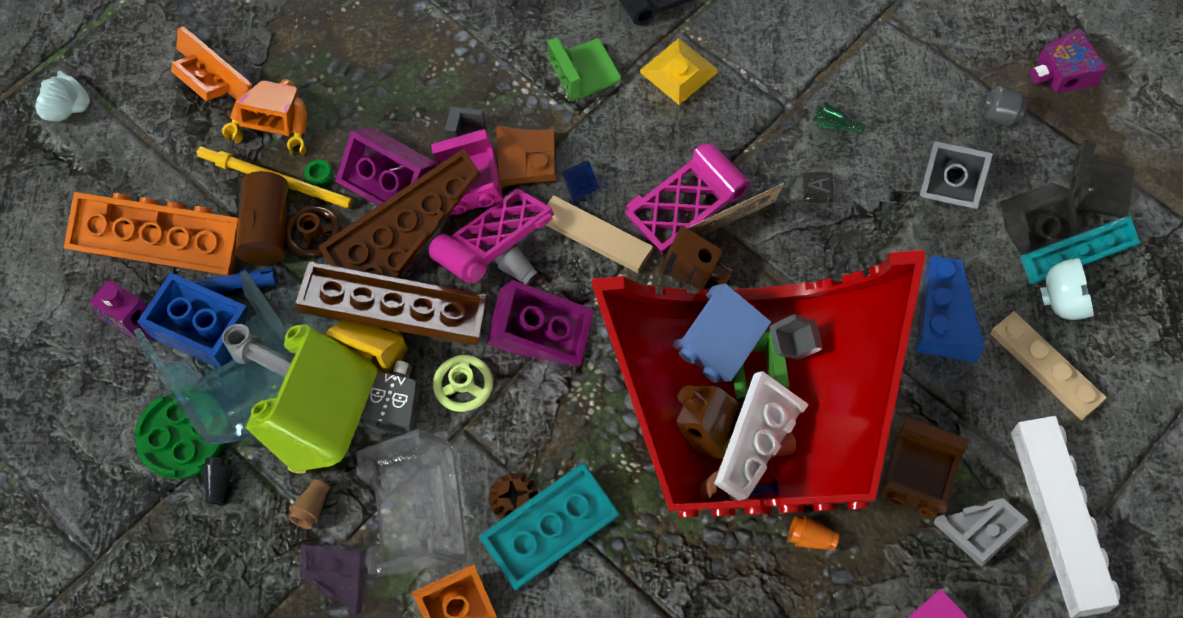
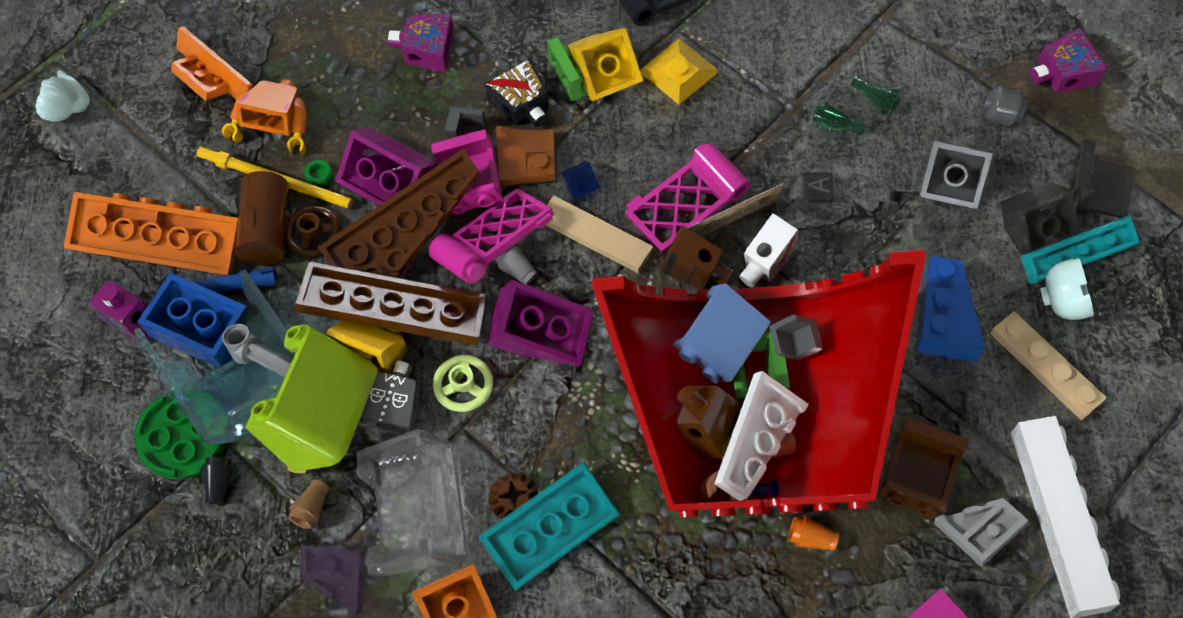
(425, 40): none -> magenta torso
(519, 94): none -> torso
(606, 63): none -> yellow slope
(769, 251): none -> white torso
(882, 97): none -> clear green cone

